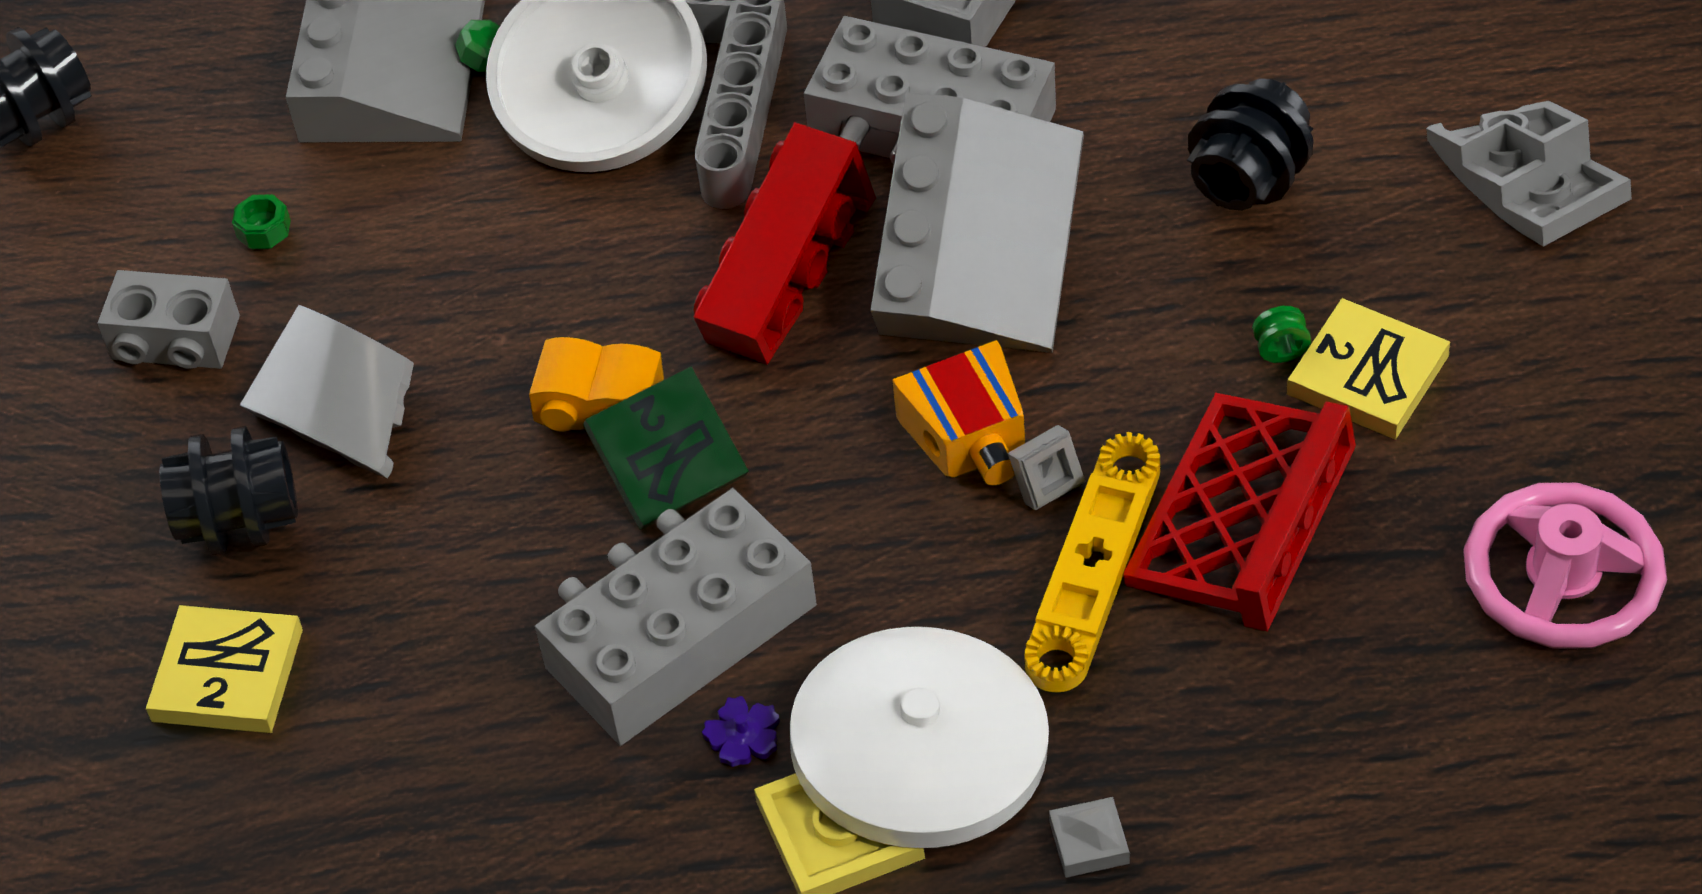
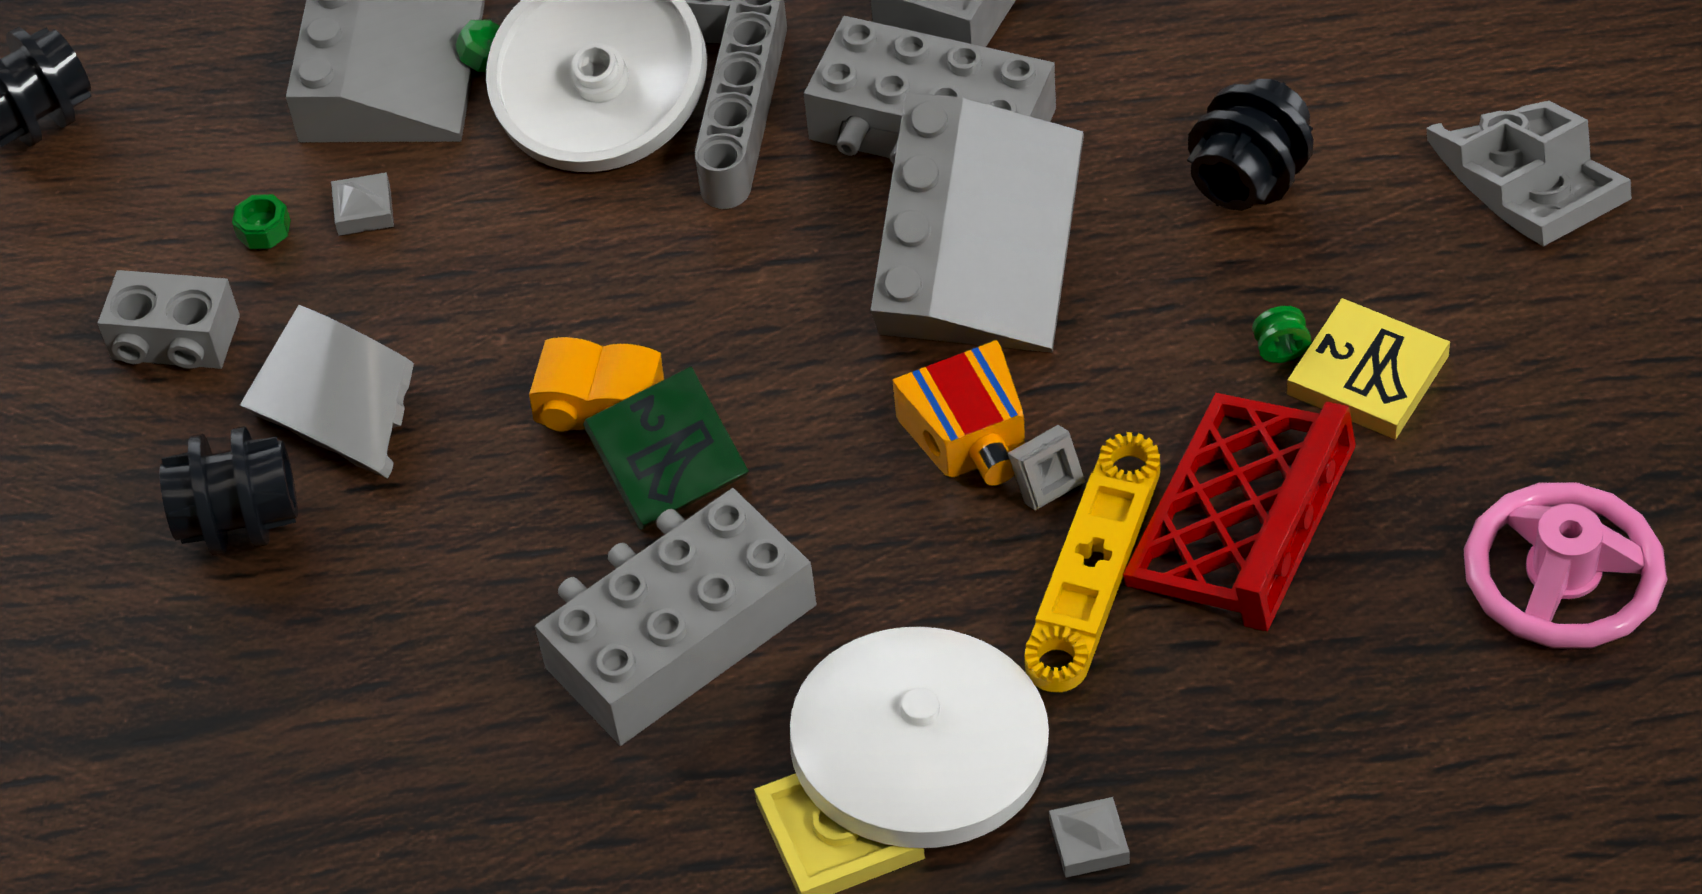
(224, 669): light yellow tile -> none
(362, 204): none -> light grey tile
(742, 732): dark purple plant -> none
(783, 242): red wedge -> none

